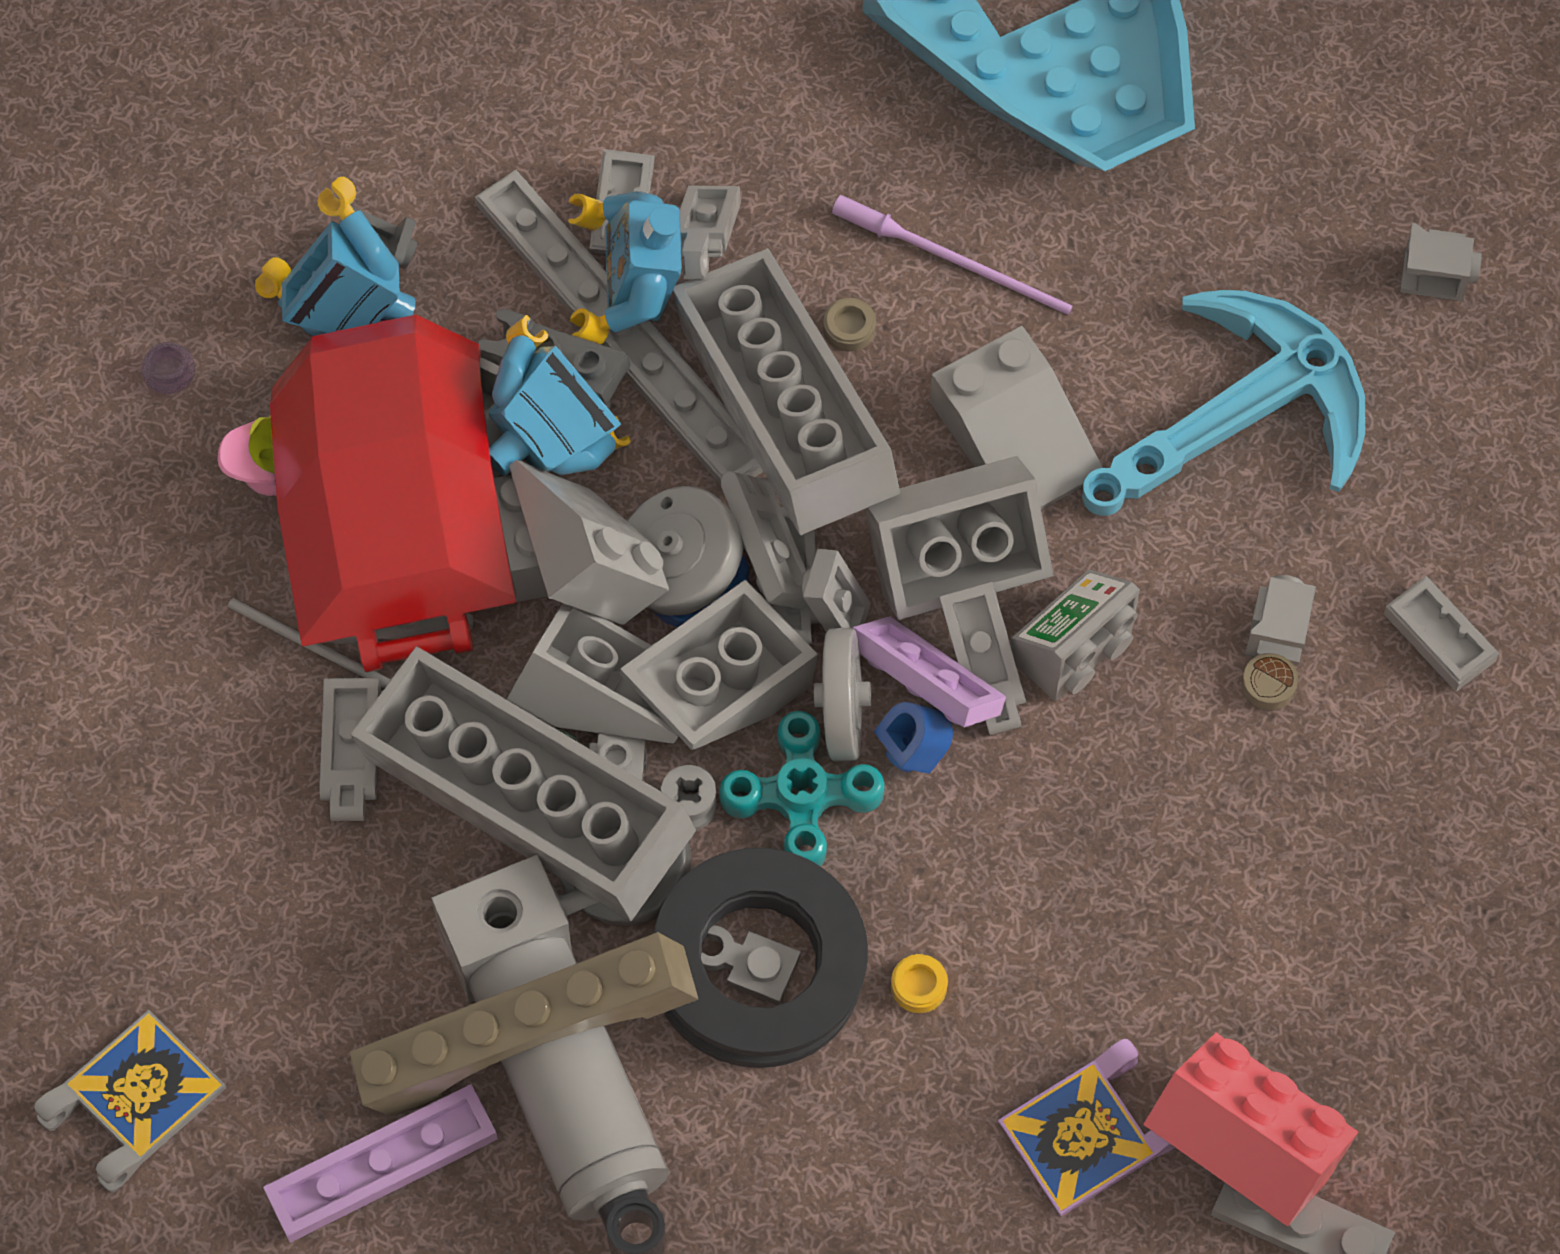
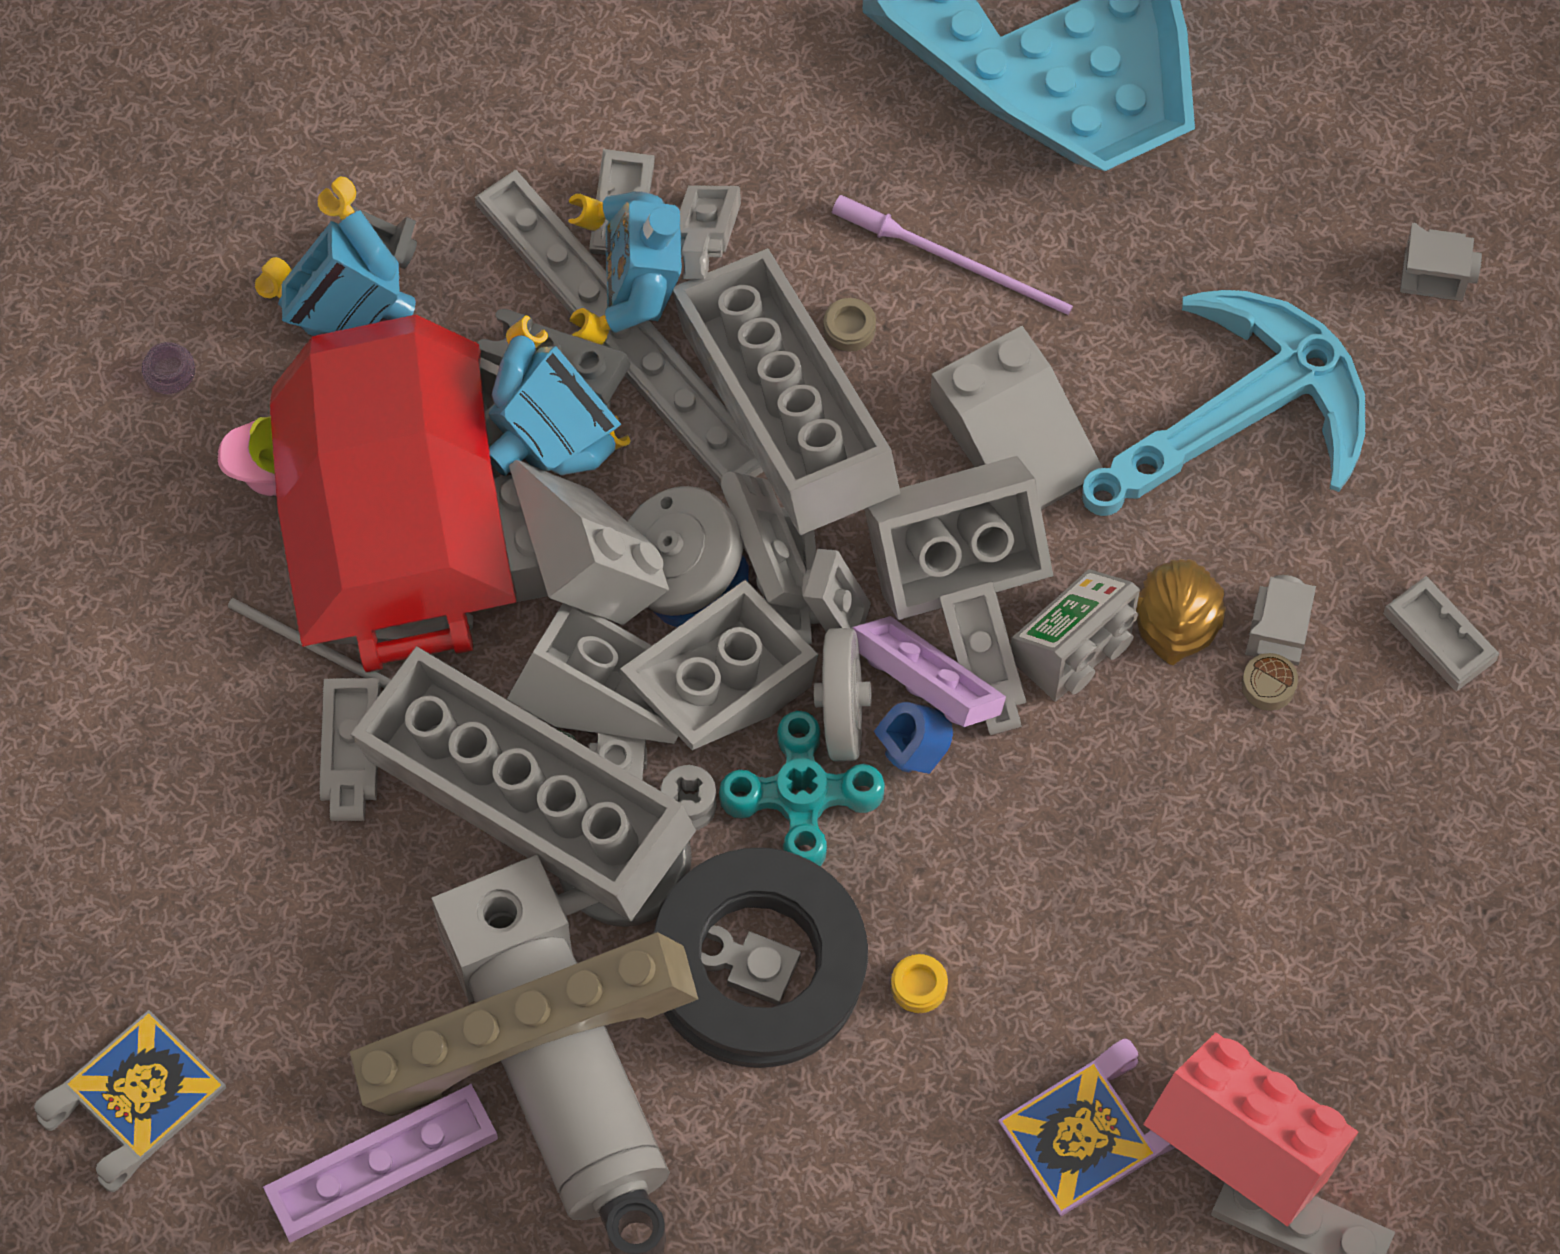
(1180, 609): none -> pearl gold hair

